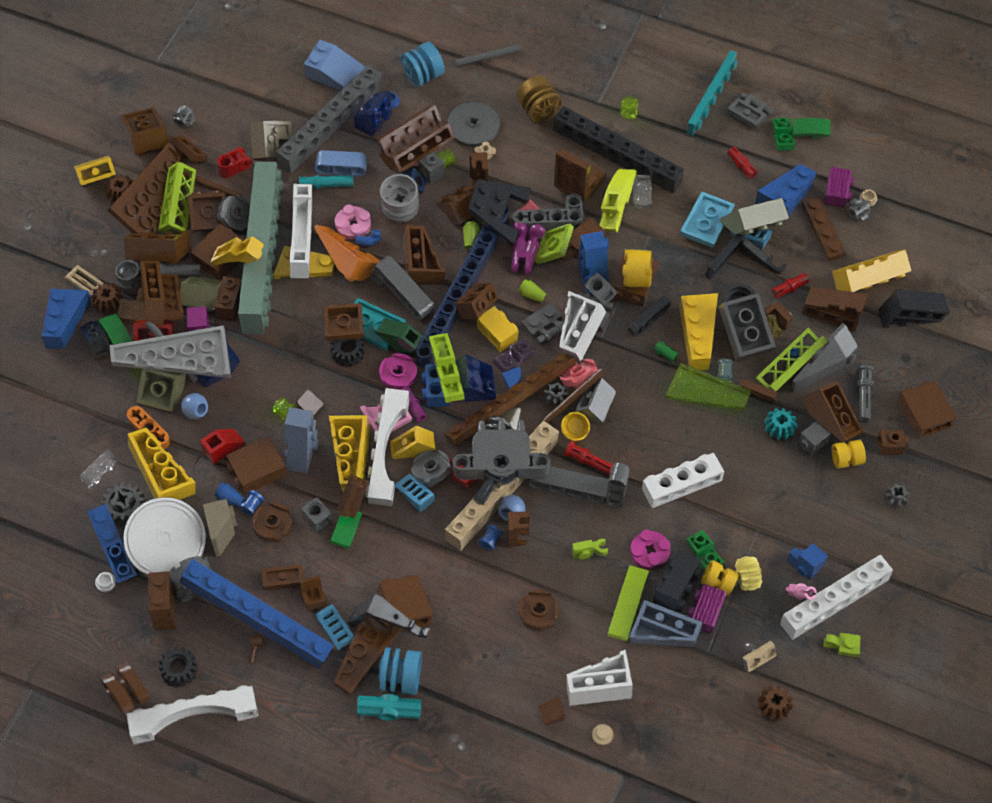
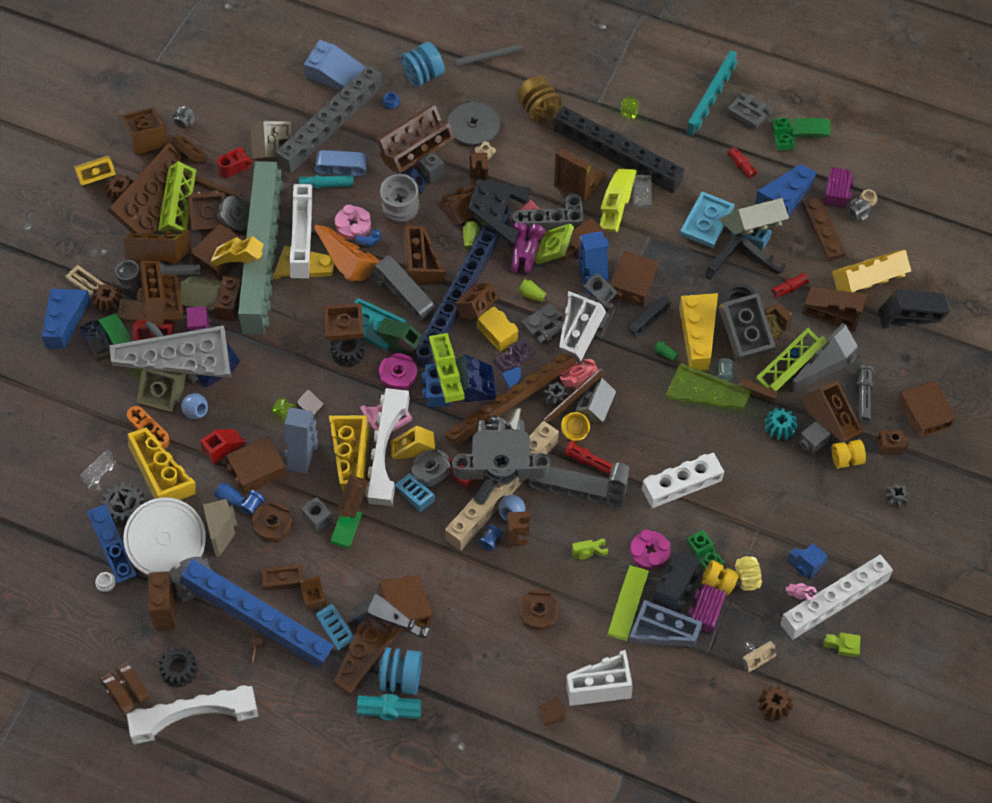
(374, 113): clear blue slope -> none
(414, 407): magenta axle -> none
(447, 157): clear neon green wheel -> none
(602, 734): tan plate -> none
(637, 270): yellow brick -> none

